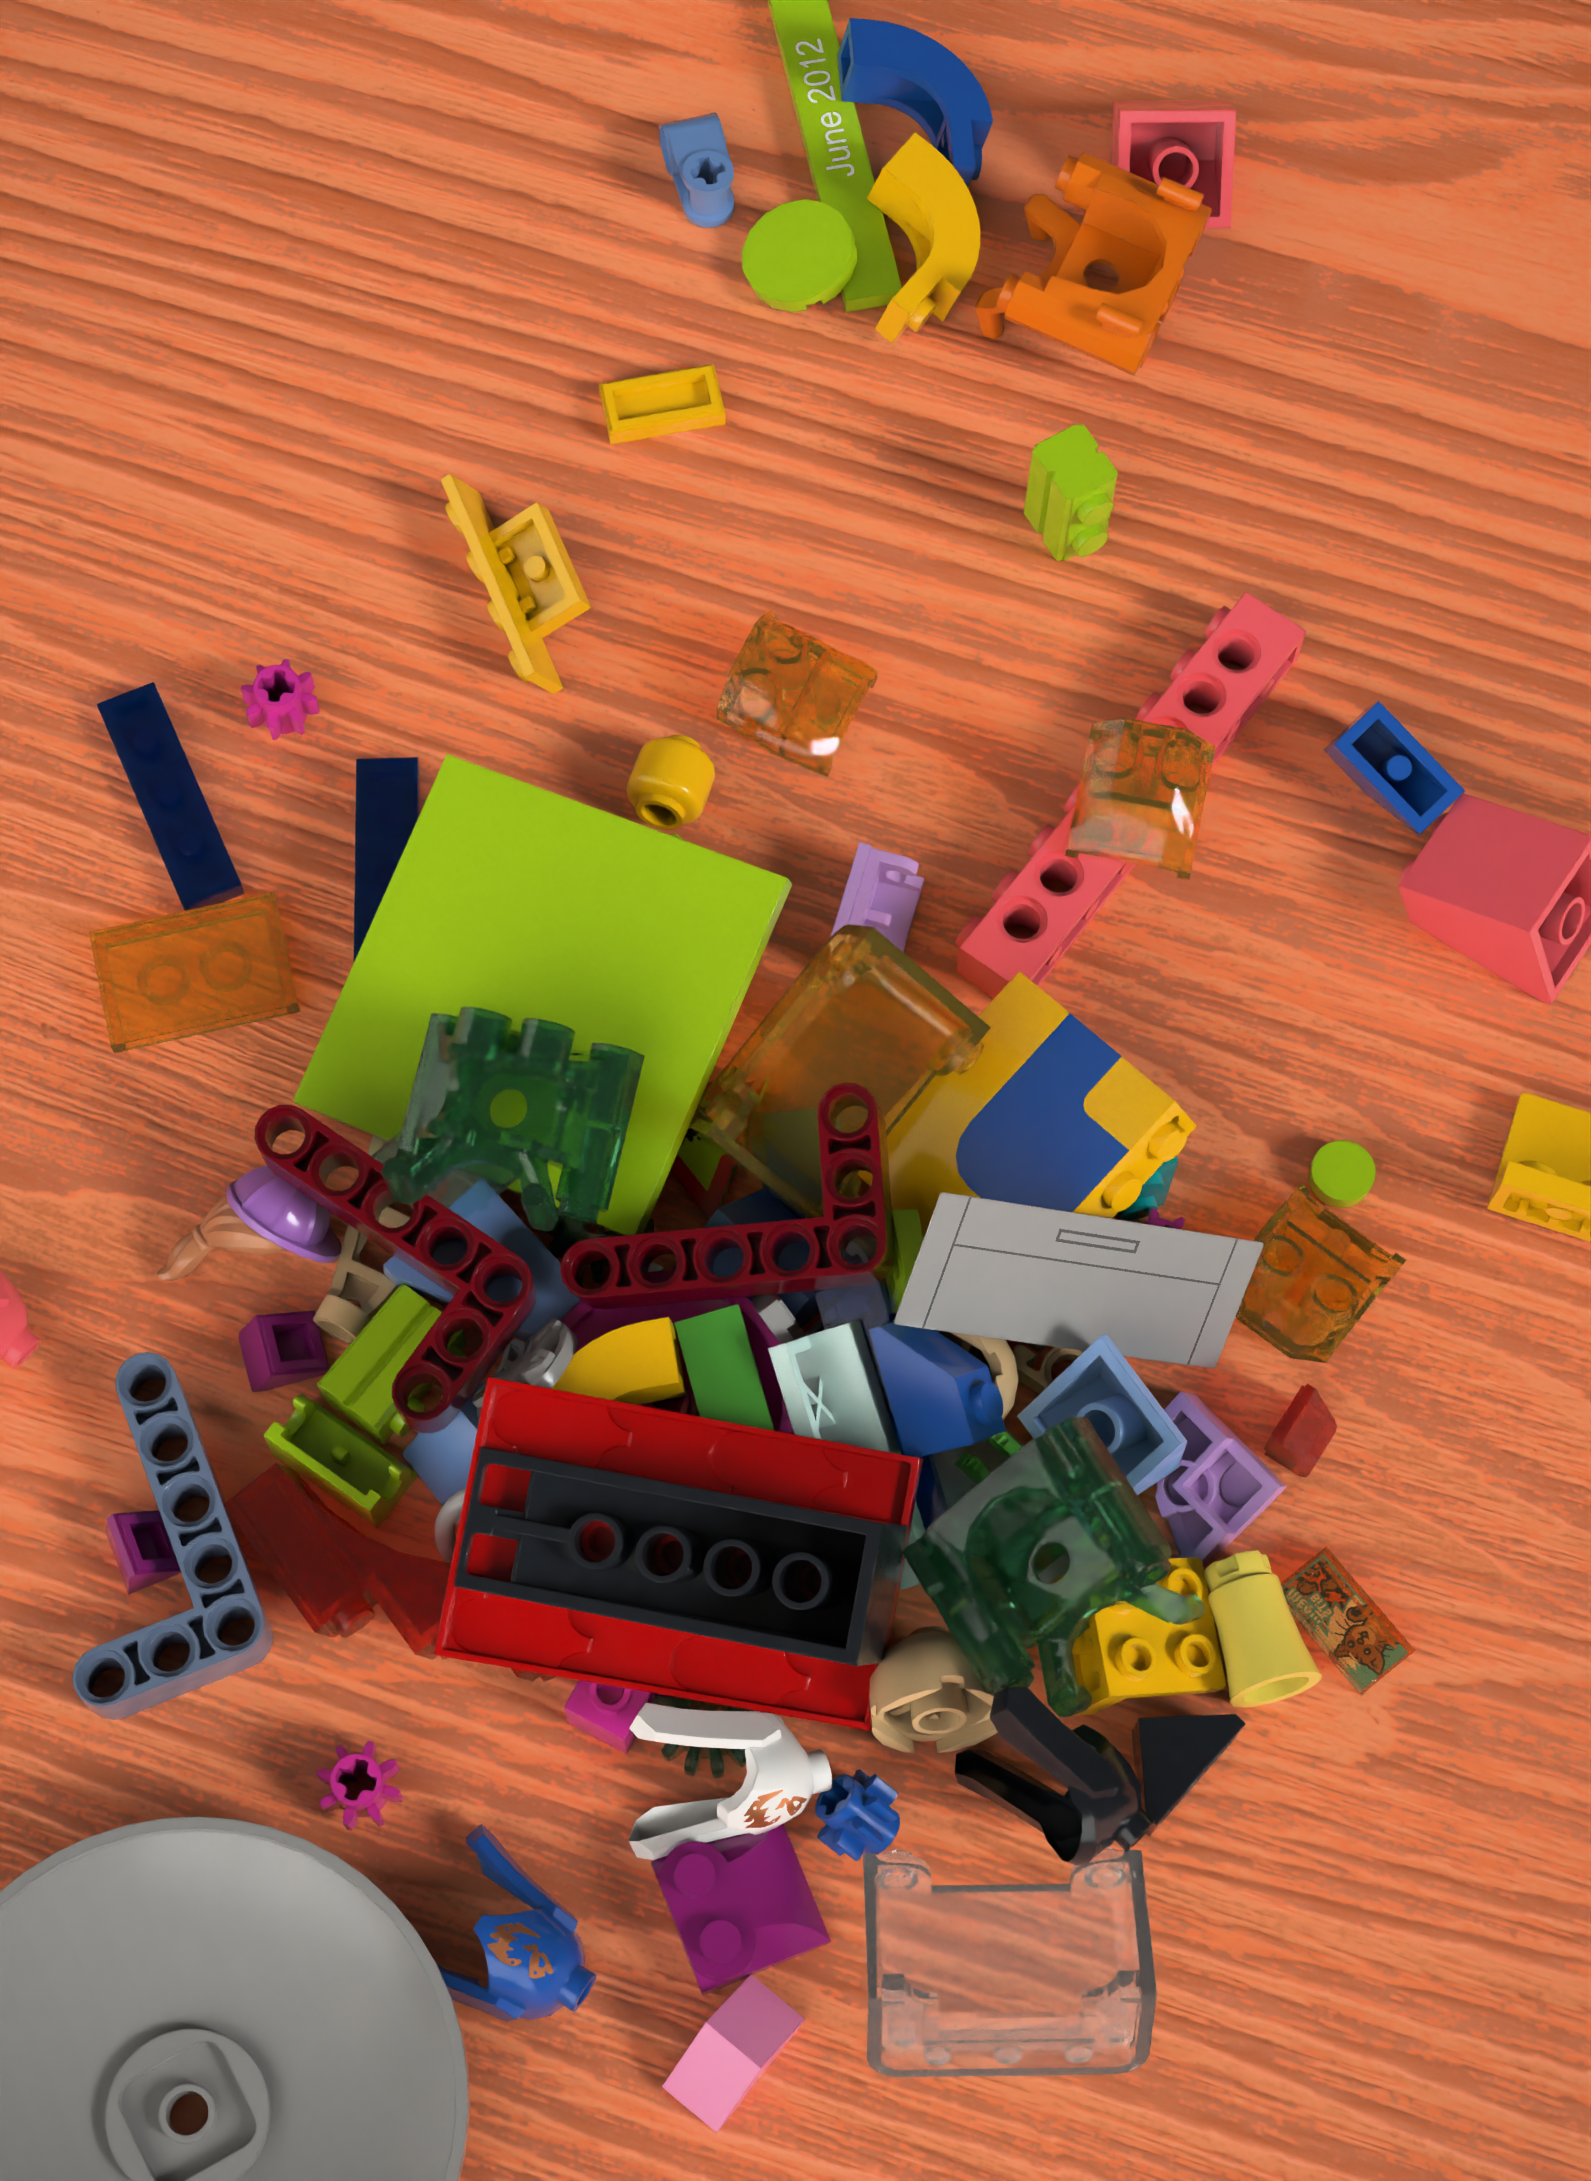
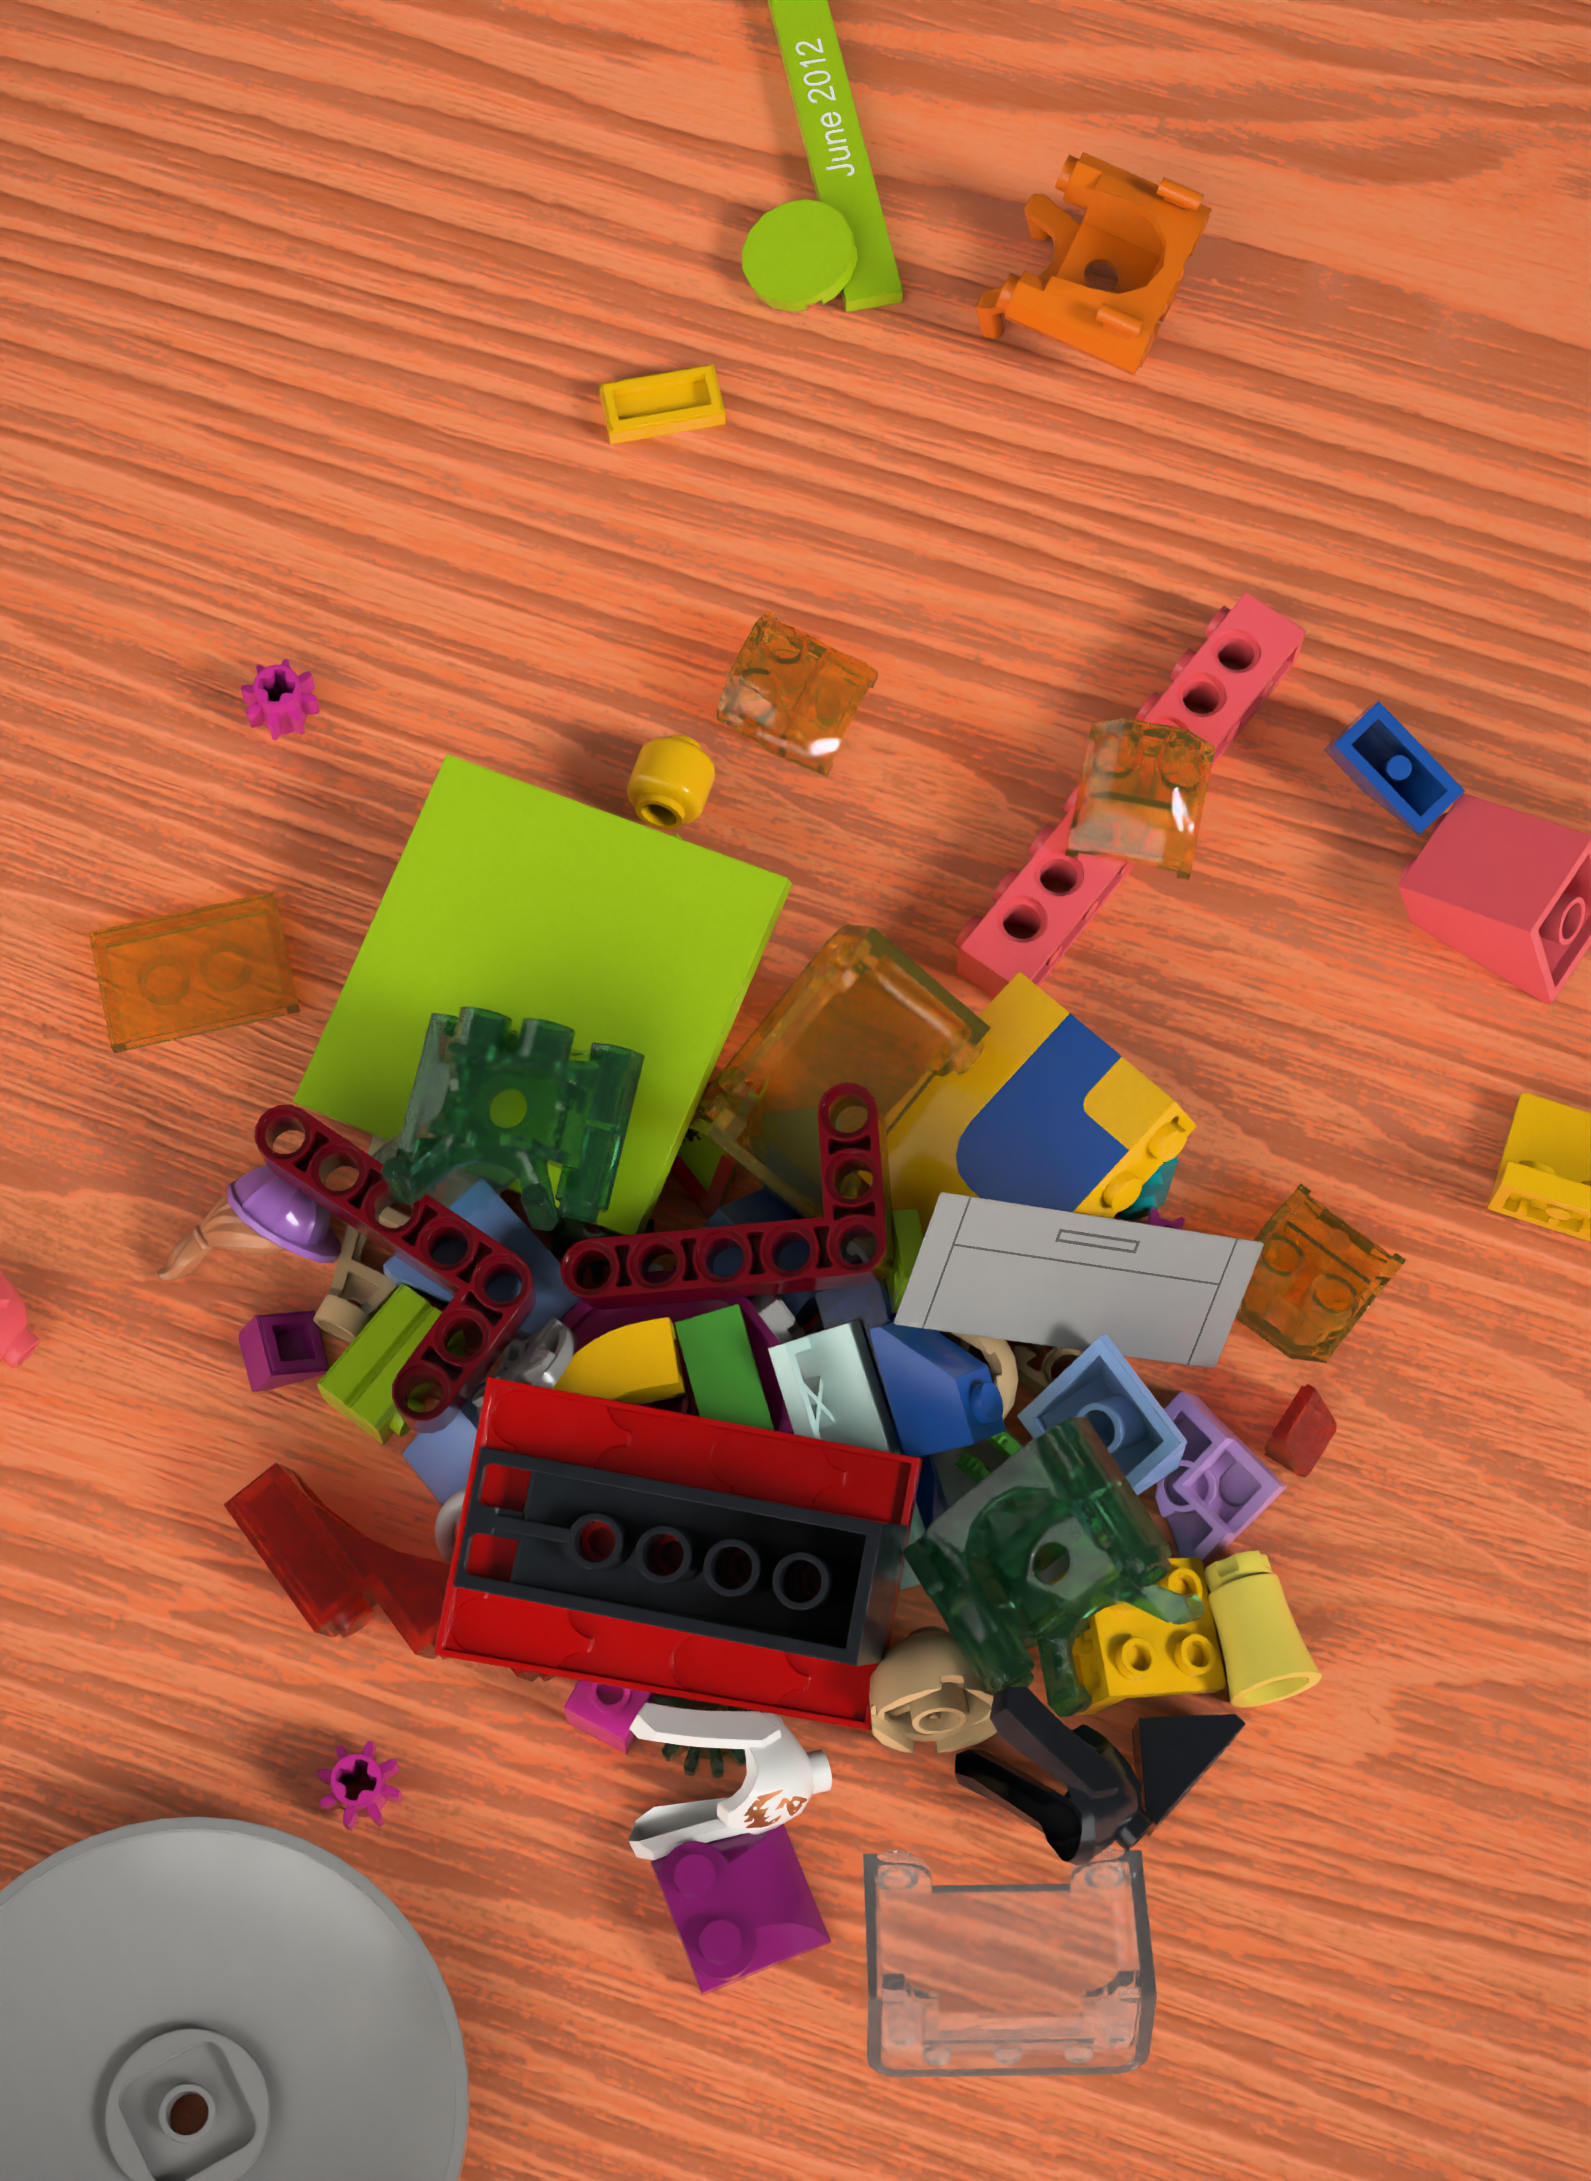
(141, 1548): magenta slope -> none
(170, 798): clear blue tile -> none
(193, 1546): sand blue beam -> none
(340, 1460): lime hinge -> none
(384, 821): clear blue tile -> none
(525, 576): yellow bracket -> none
(530, 1955): blue piece -> none
(700, 168): medium blue piece -> none
(732, 2052): bright pink slope -> none
(857, 1815): blue gear -> none
(881, 894): lavender hinge -> none
(922, 79): blue arch -> none
(942, 223): yellow arch -> none
(1070, 493): lime brick -> none
(1182, 142): coral slope -> none
(1341, 1173): lime tile -> none
(1345, 1621): clear orange tile -> none

